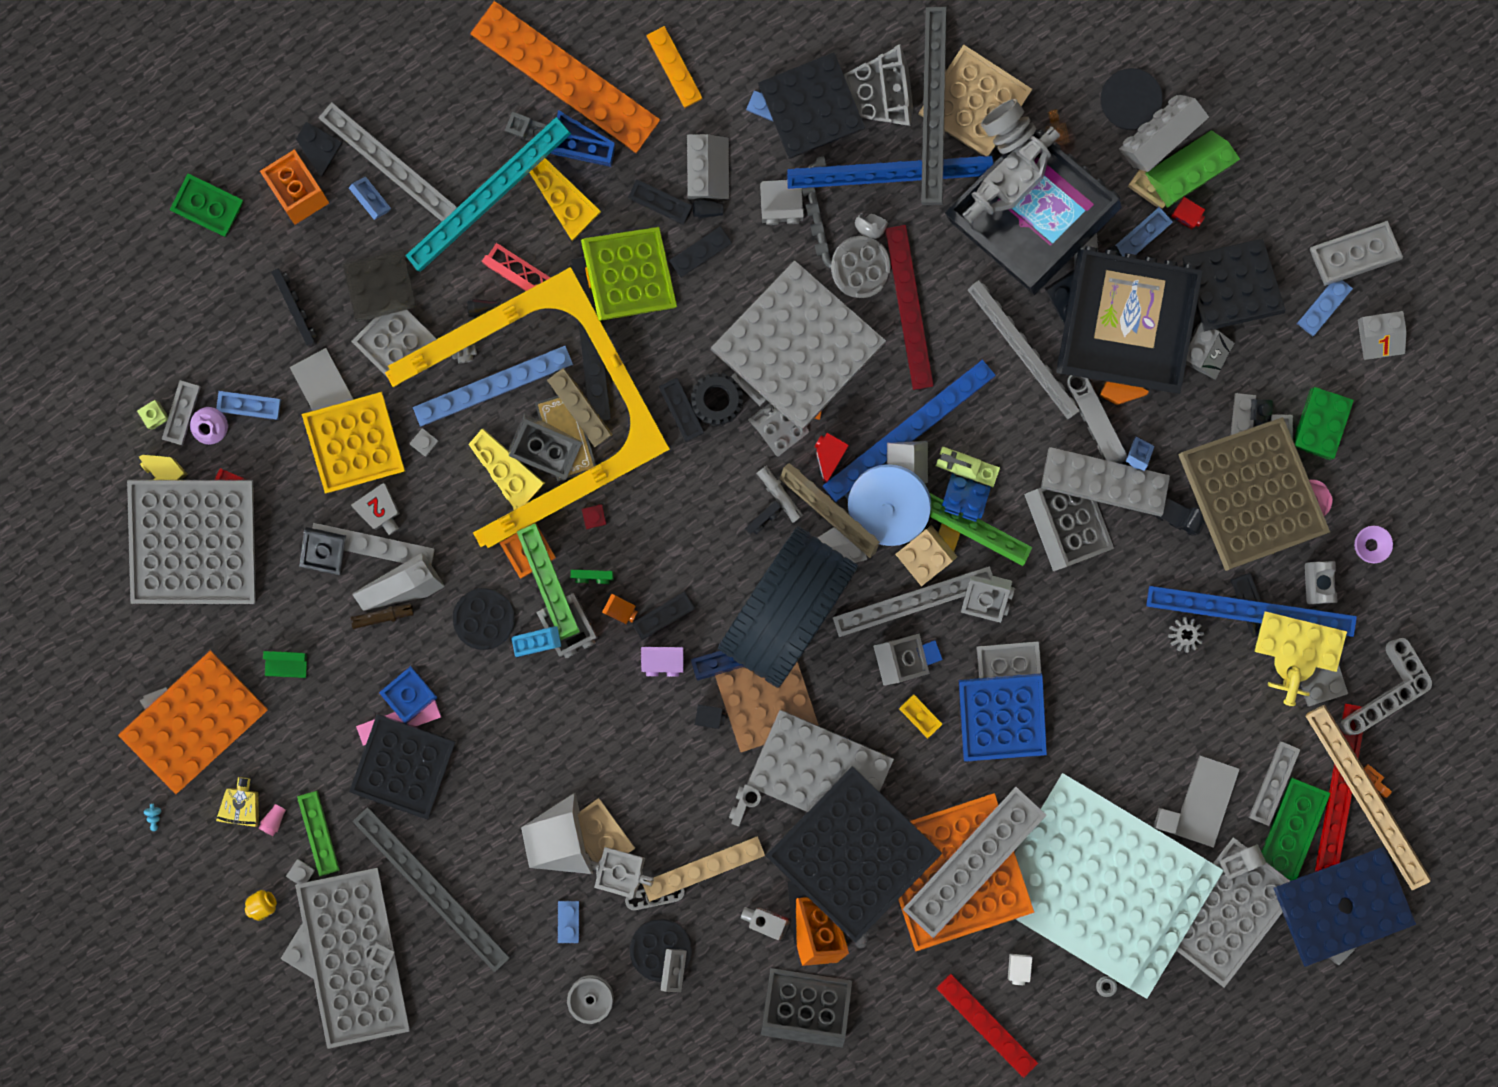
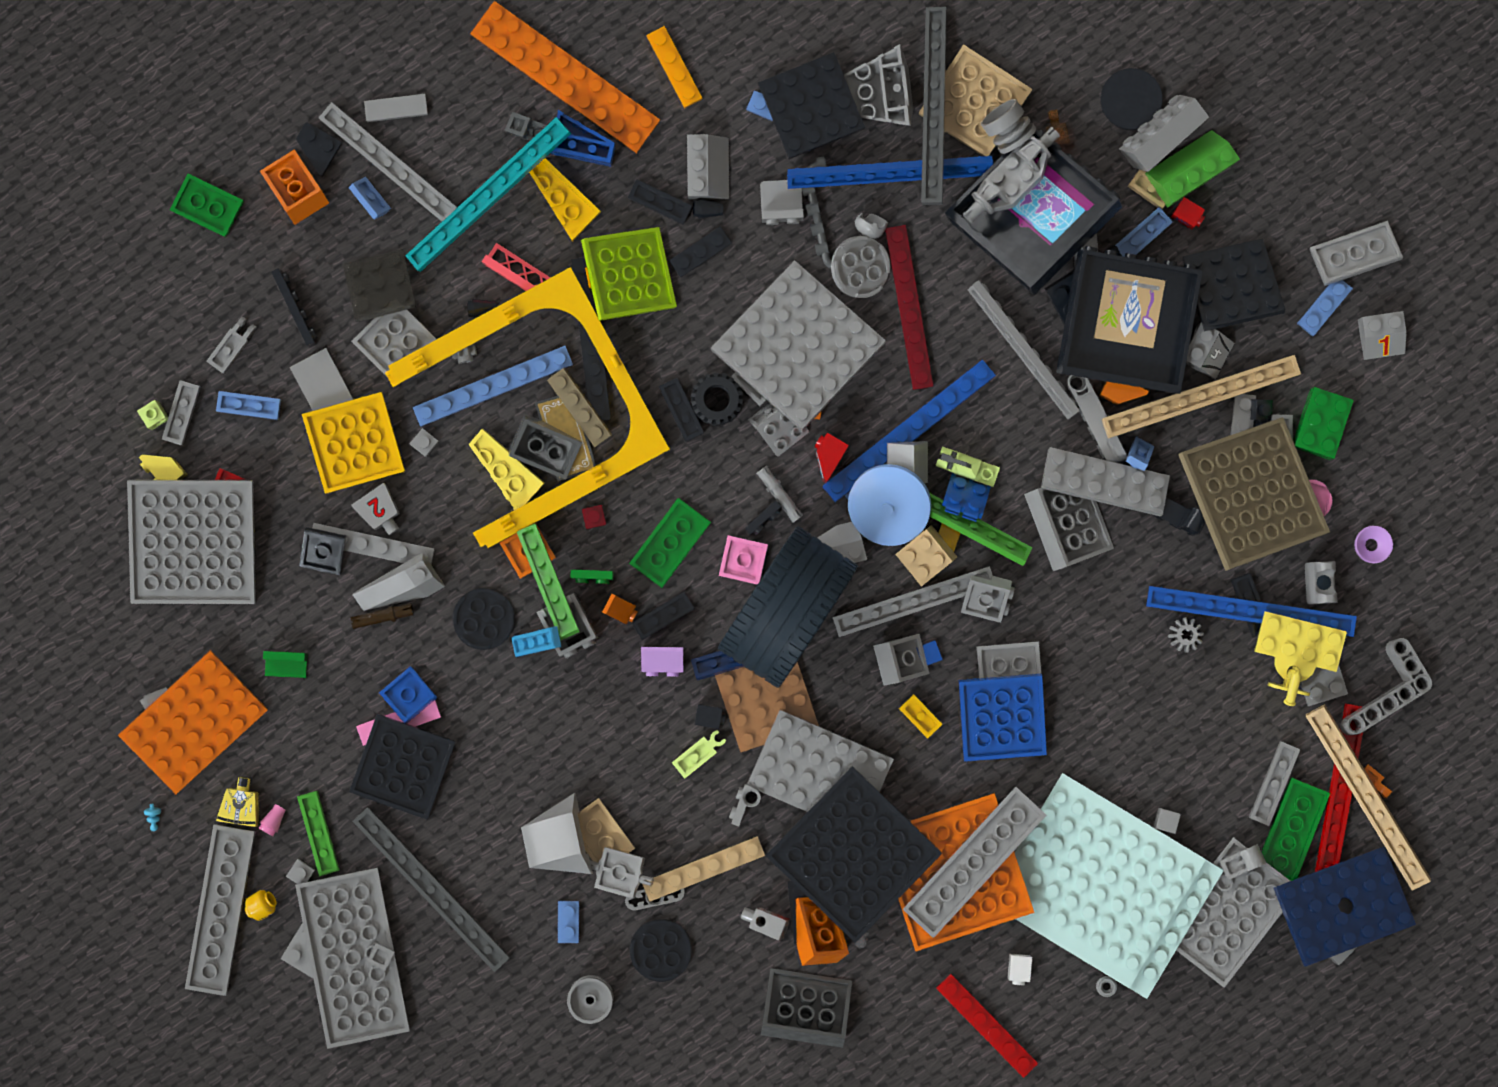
(214, 419): lavender piece -> none
(220, 910): none -> light grey plate
(230, 346): none -> light grey hinge
(396, 108): none -> light grey tile
(670, 542): none -> green tile
(673, 970): light grey plate -> none
(697, 755): none -> yellowish green plate
(743, 560): none -> bright pink plate
(829, 510): dark tan plate -> none
(1200, 396): none -> tan plate
(1206, 801): light grey tile -> none

